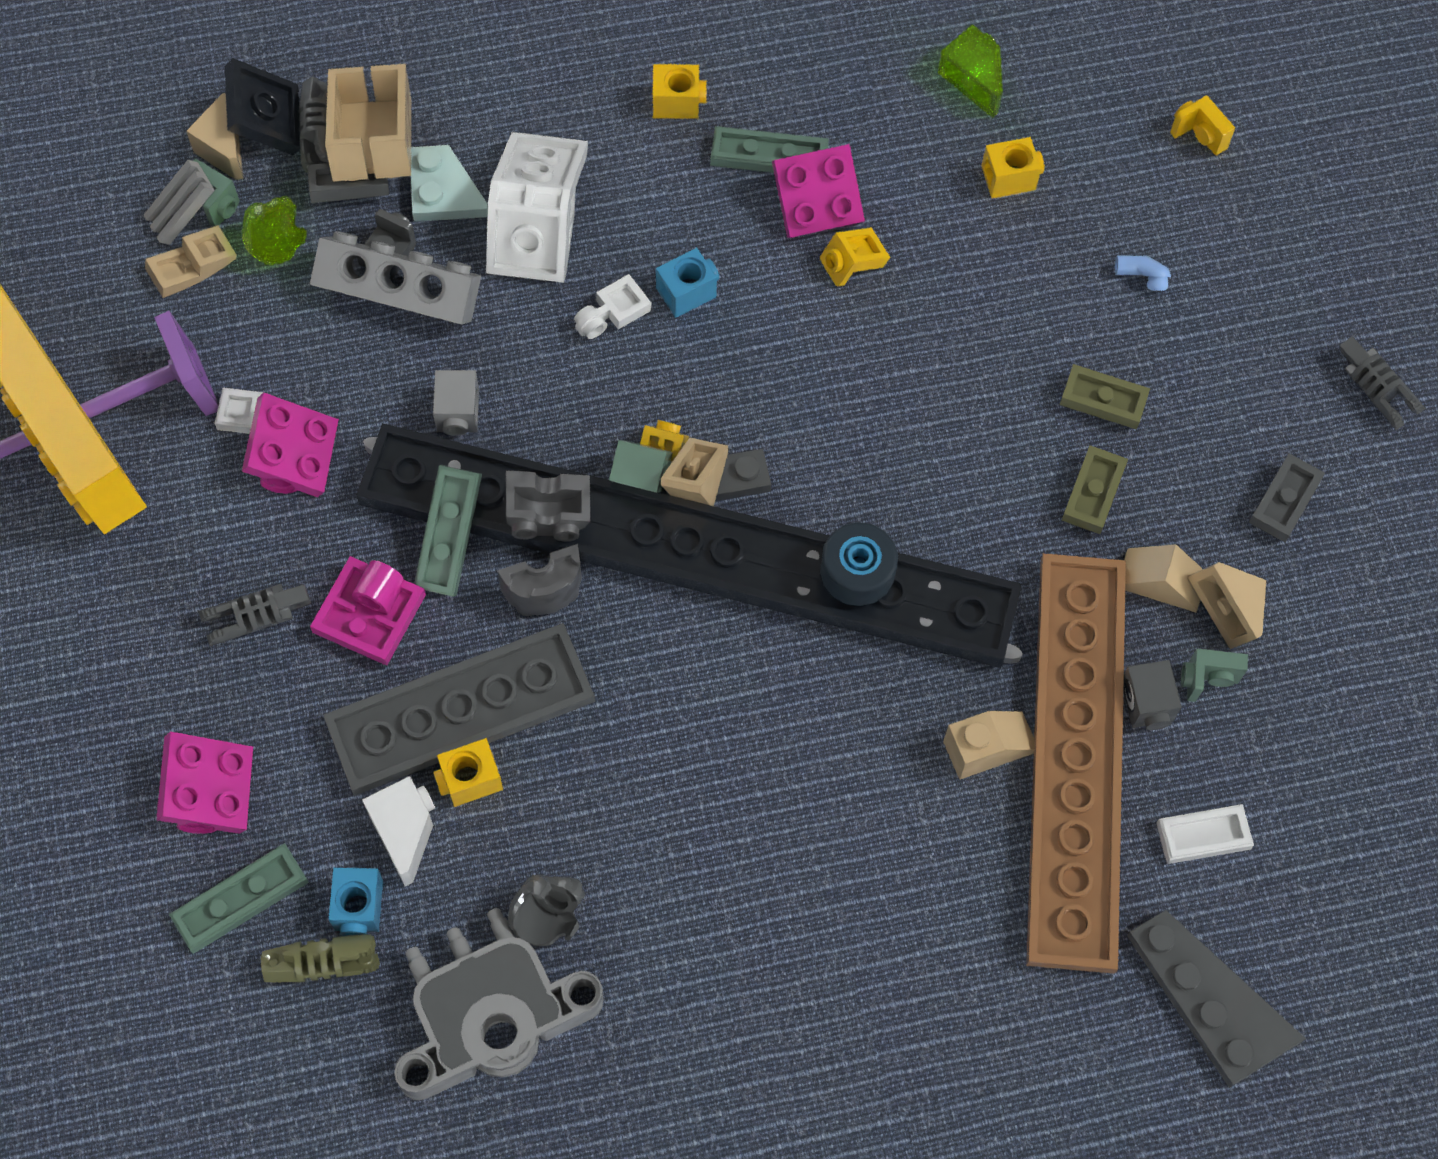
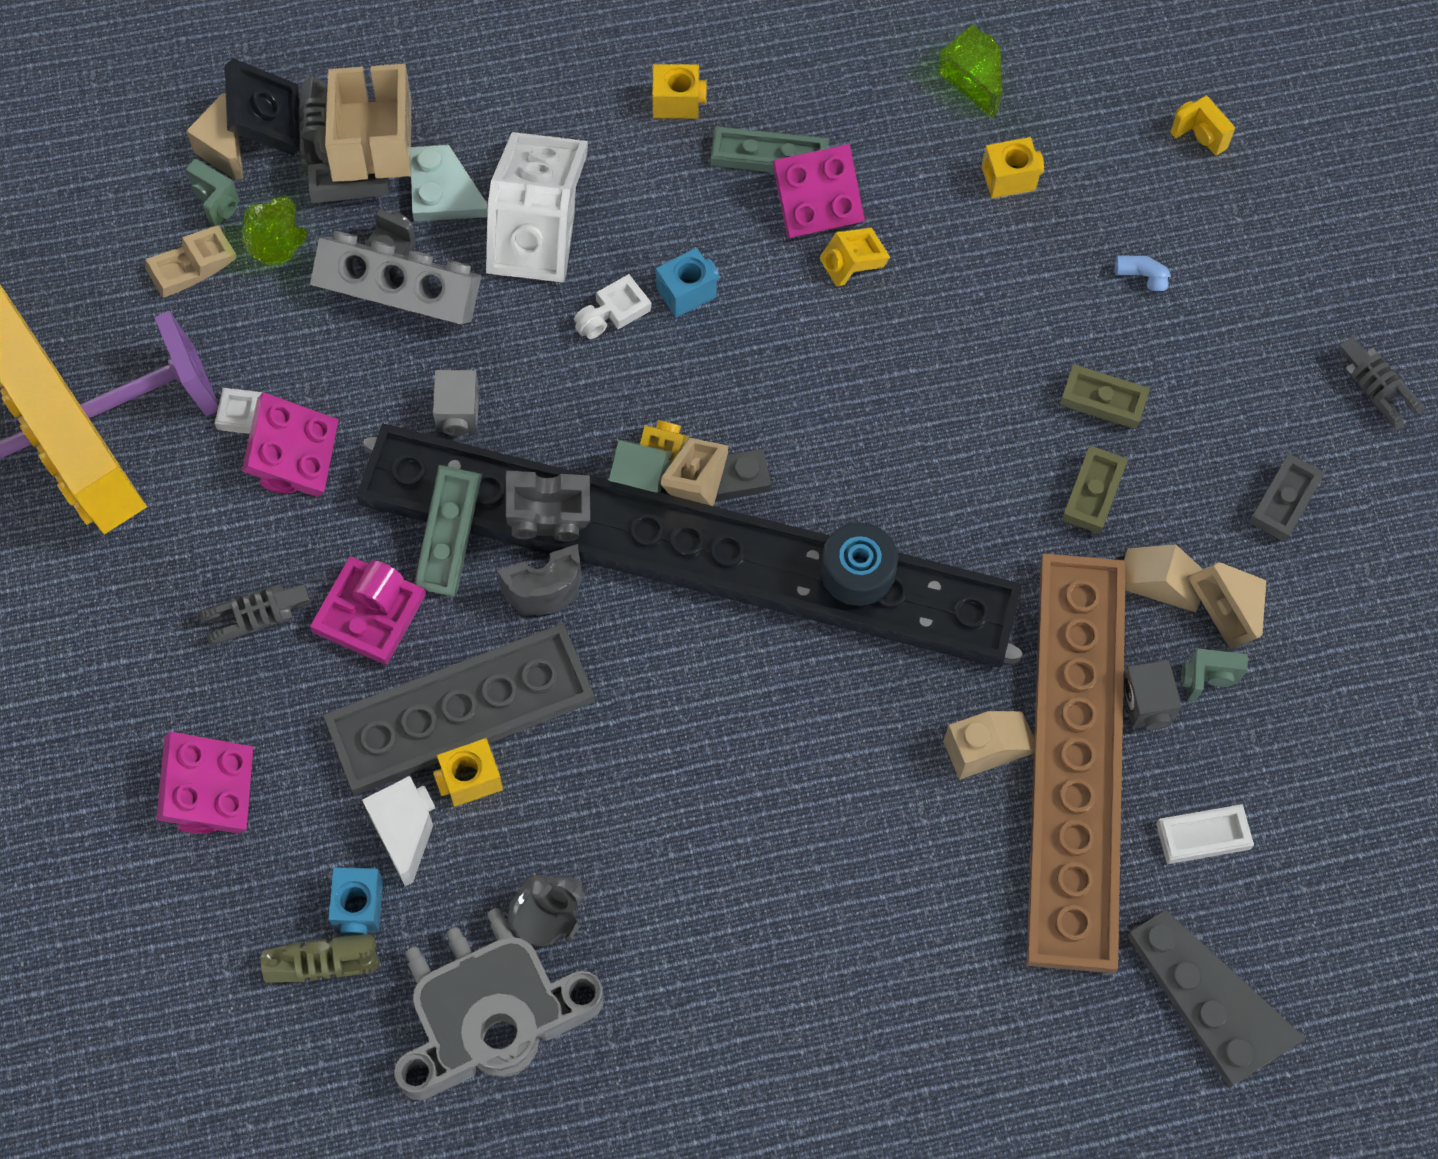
(176, 197): light grey tile -> none
(238, 898): sand green tile -> none

